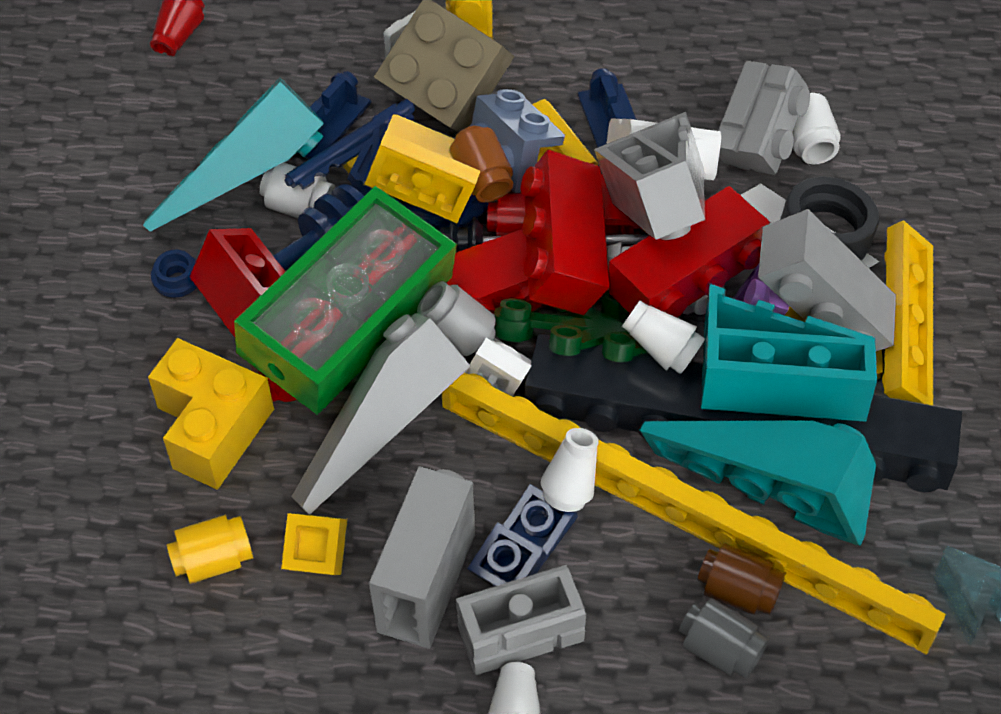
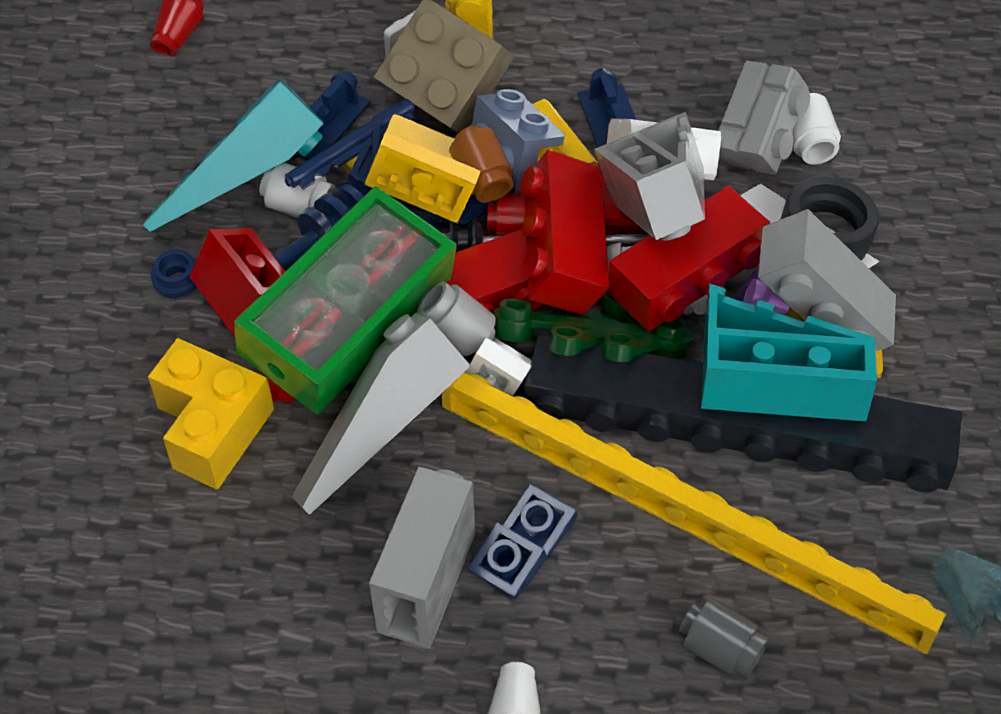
(209, 548): yellow brick -> none
(314, 544): yellow plate -> none
(521, 619): light grey brick -> none
(571, 473): white cone -> none
(664, 336): white cone -> none
(741, 579): reddish brown brick -> none
(803, 464): teal wedge -> none
(910, 276): yellow plate -> none

